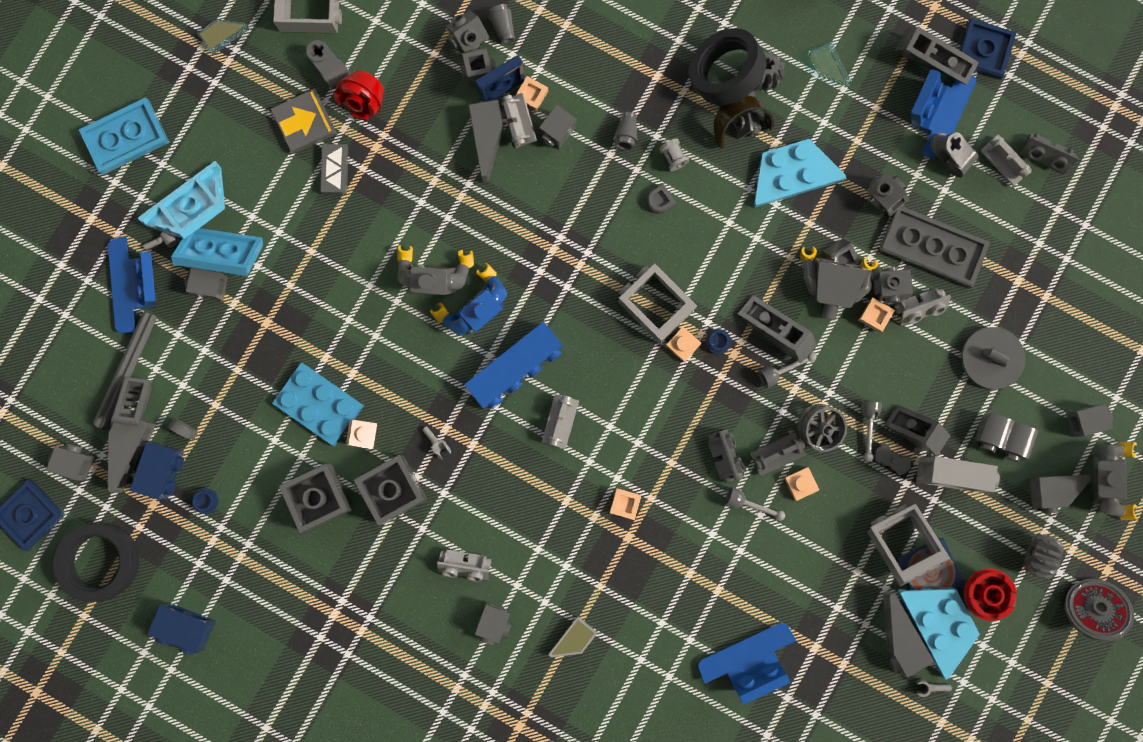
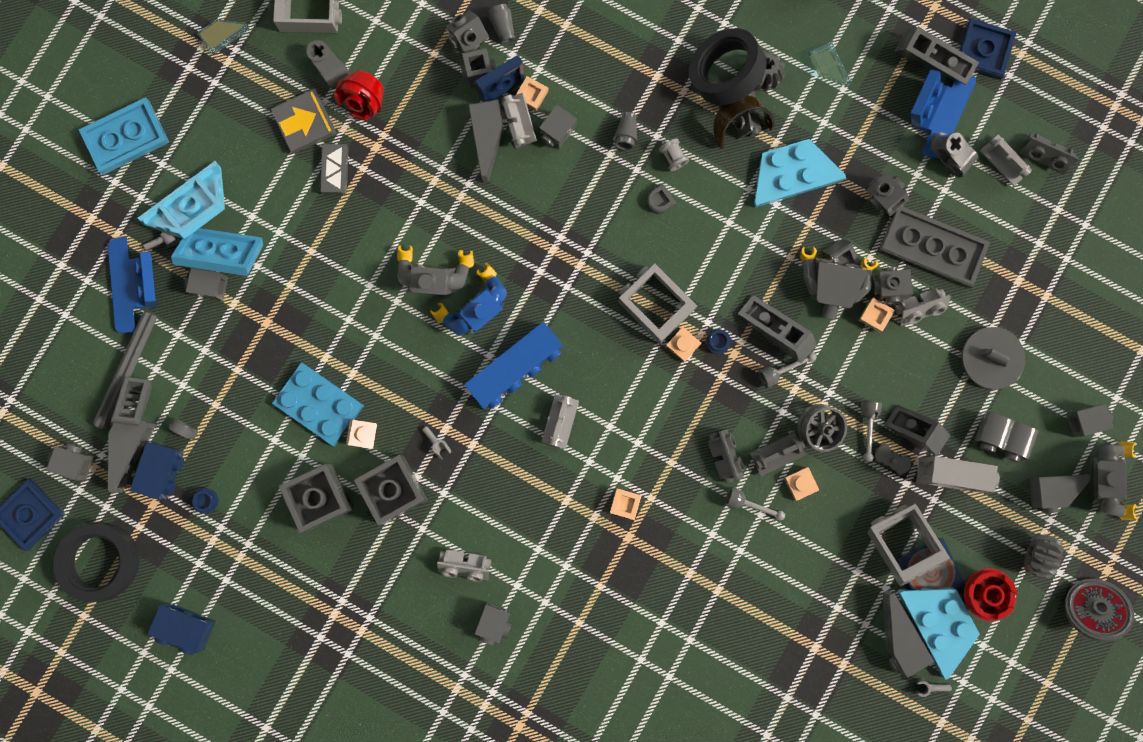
(574, 639): olive tile -> none
(751, 663): blue plate -> none

